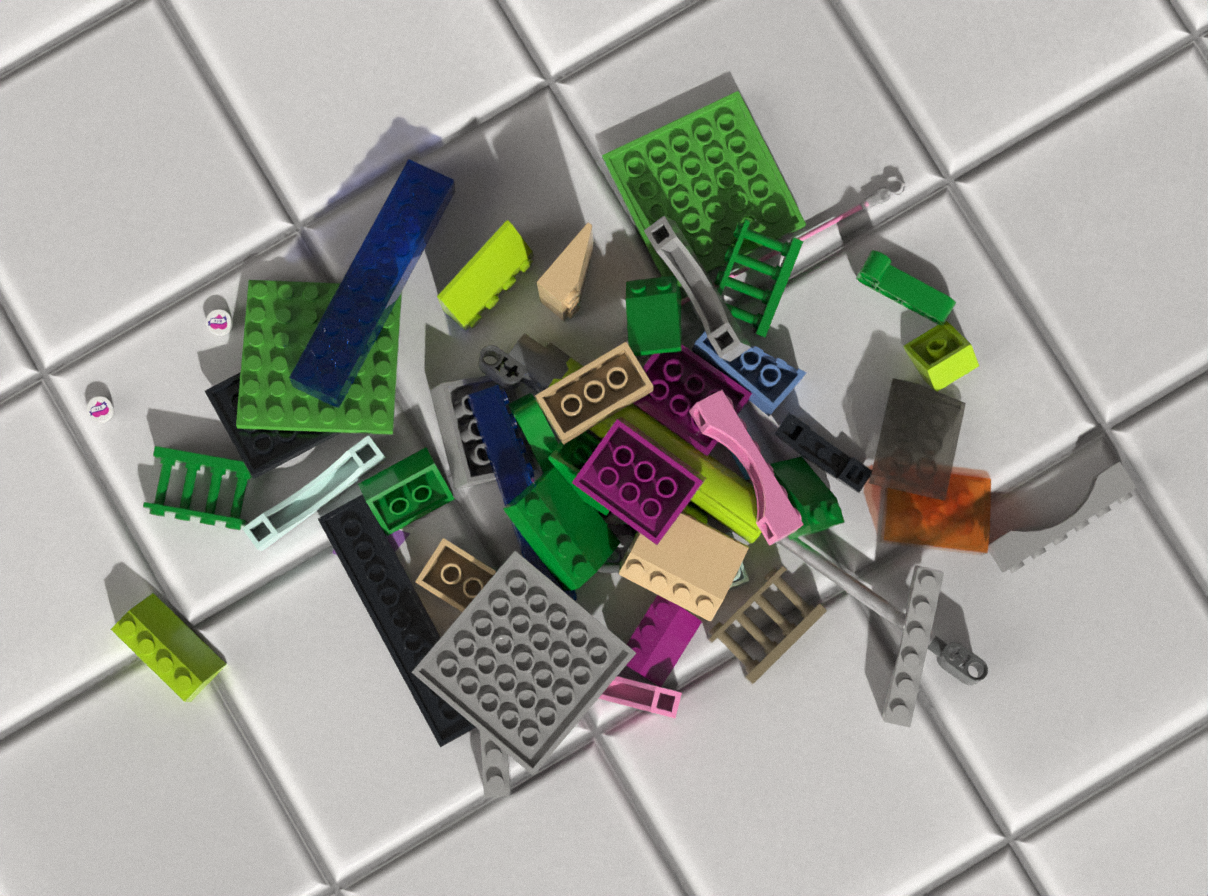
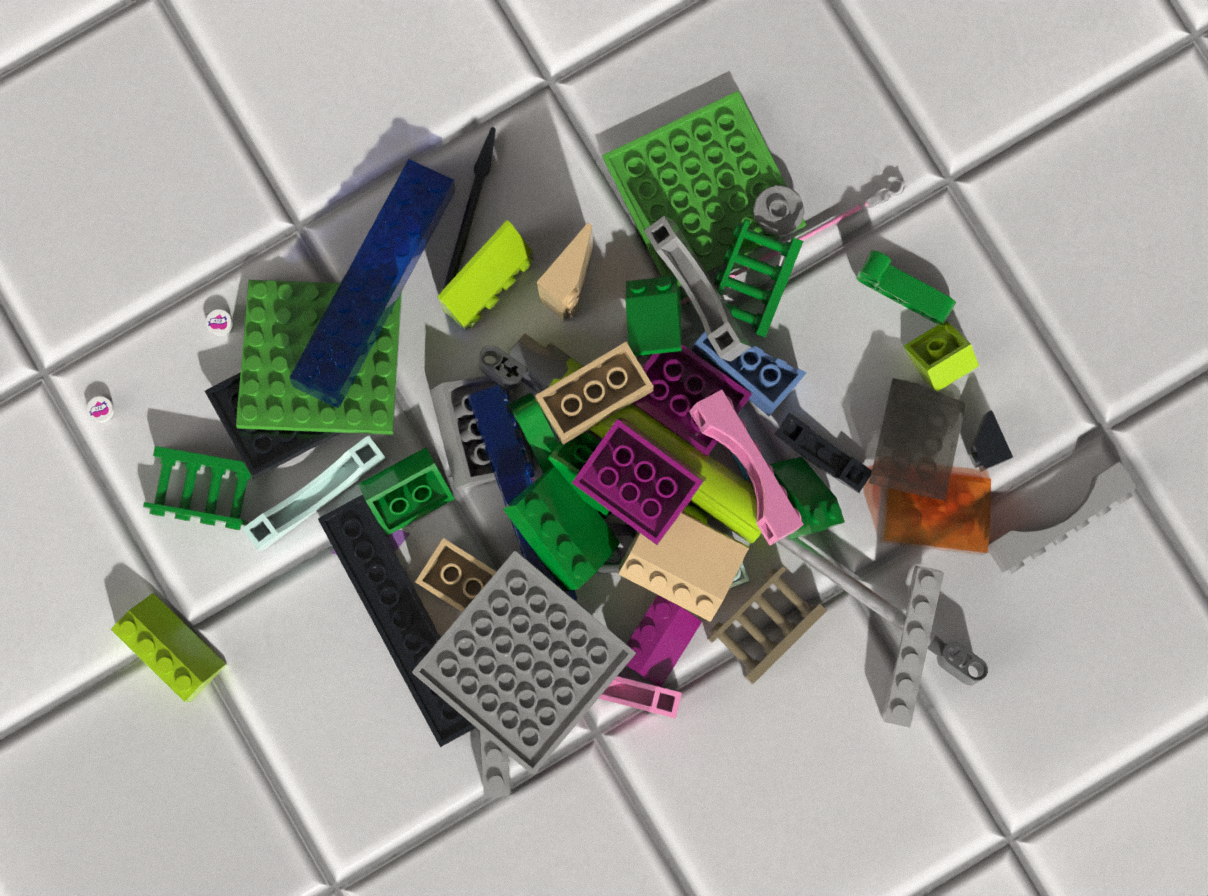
(481, 170): none -> black piece
(778, 210): none -> light grey tile
(989, 444): none -> black slope

